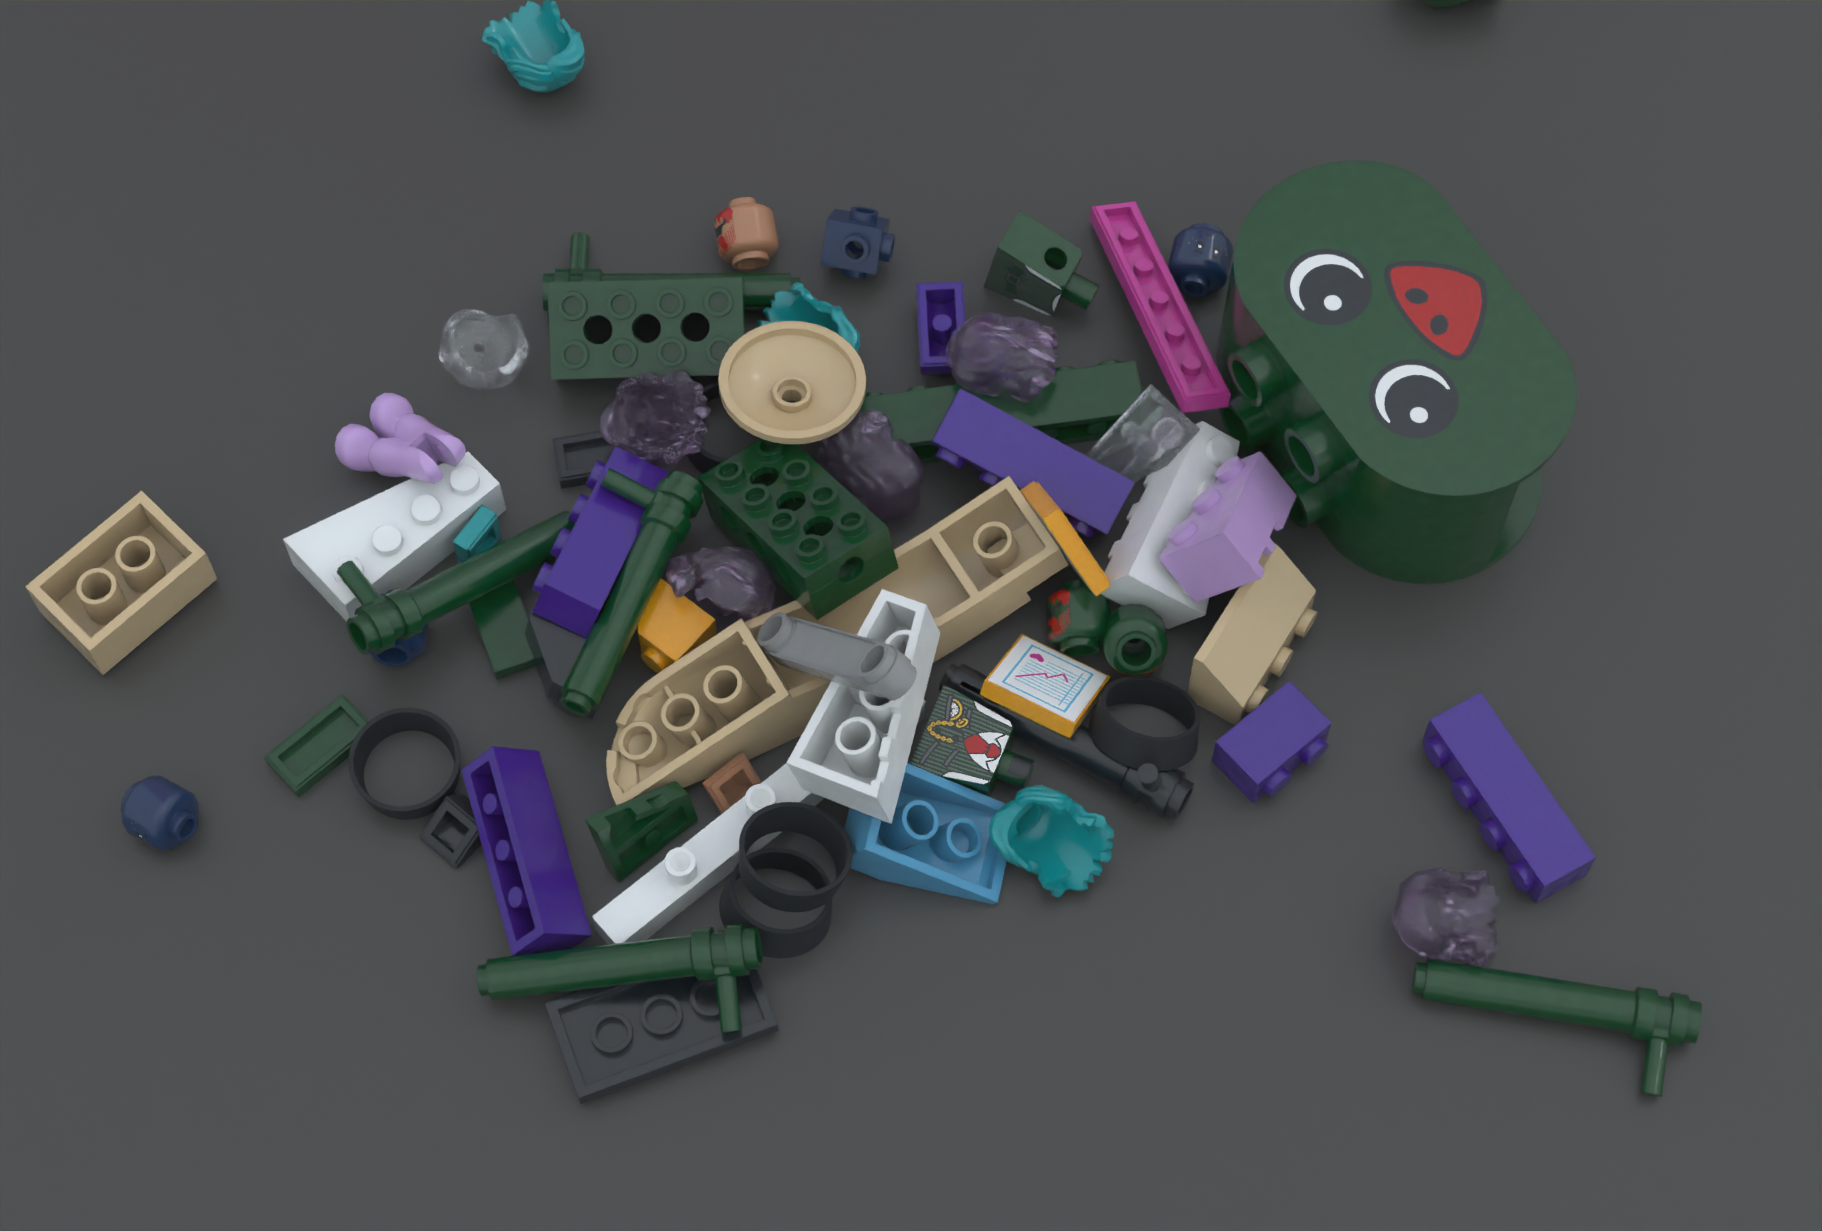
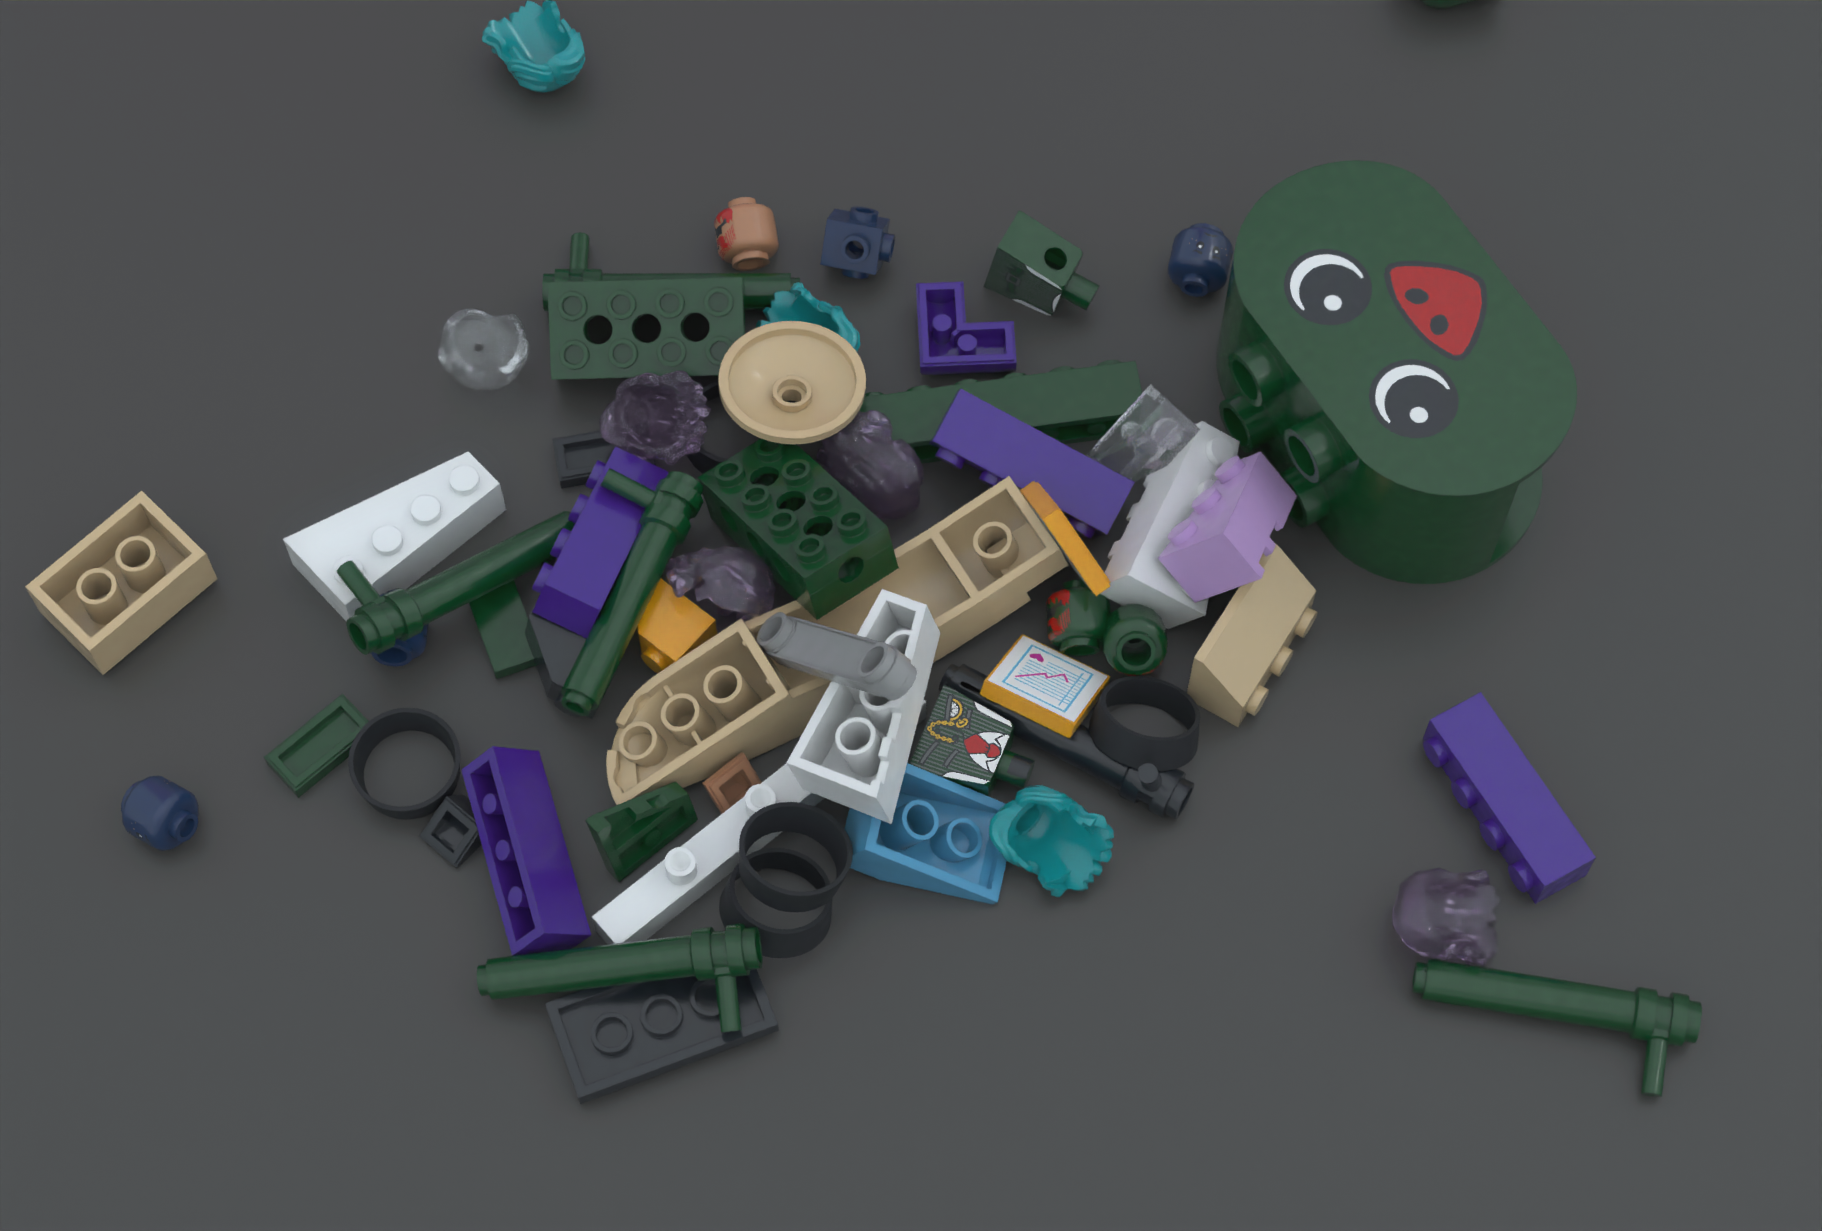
(404, 443): lavender piece -> none
(478, 534): teal tile -> none
(1003, 352): clear purple hair -> none
(1159, 307): dark pink tile -> none
(1272, 743): dark purple brick -> none

